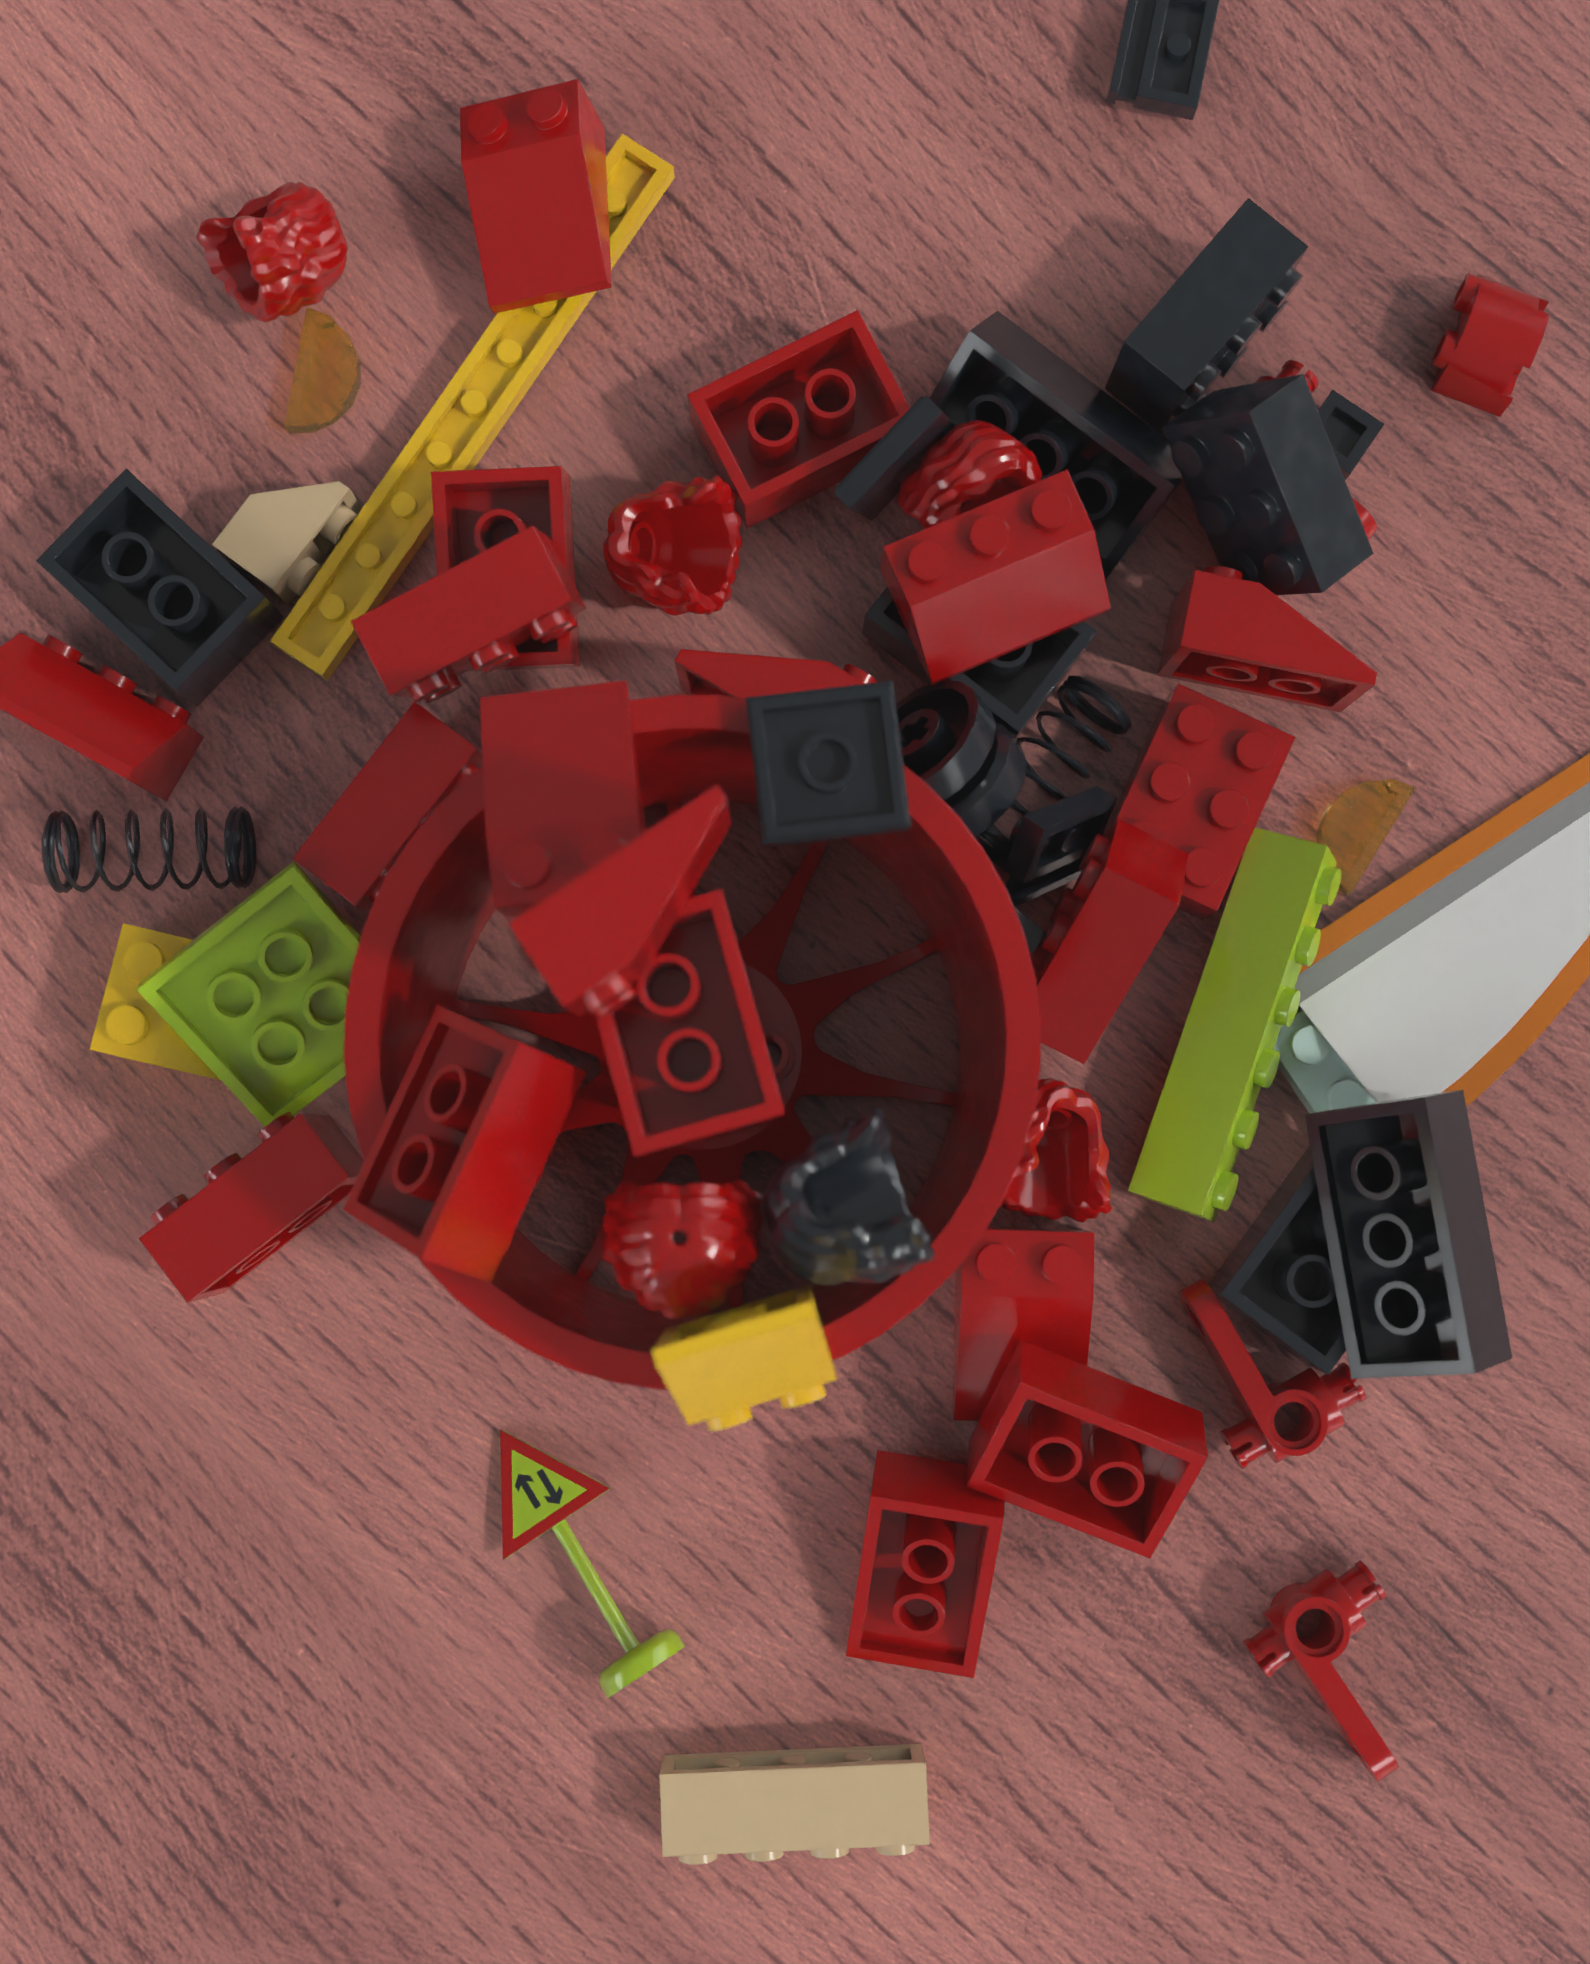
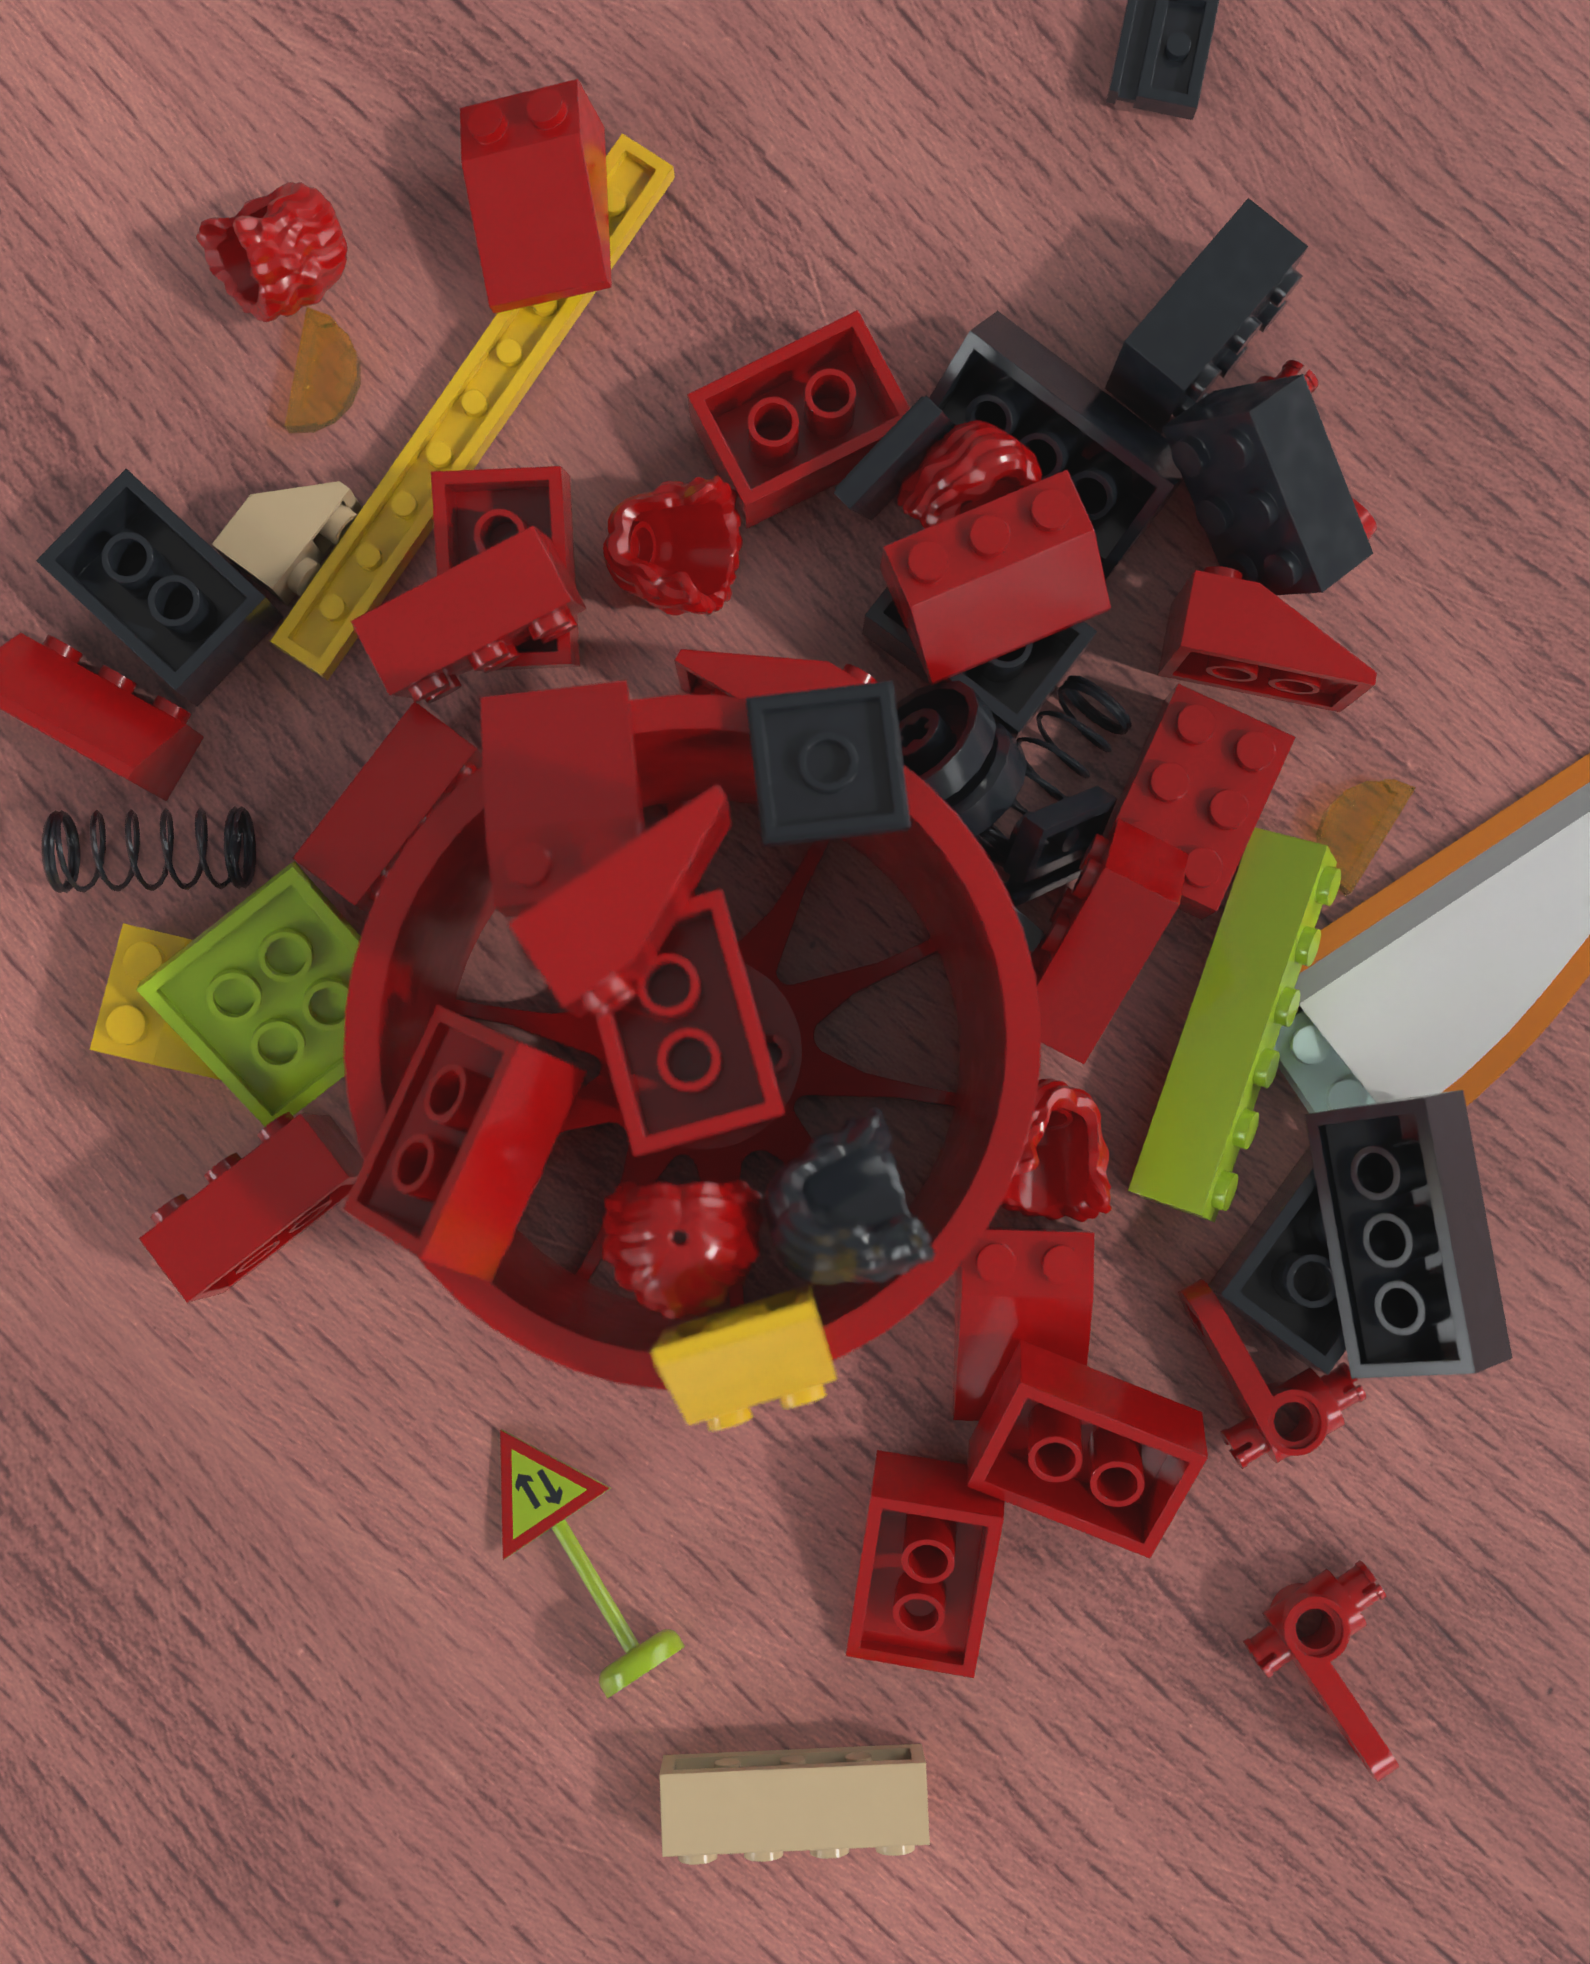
(1348, 430): black plate -> none
(1492, 343): red cylinder -> none

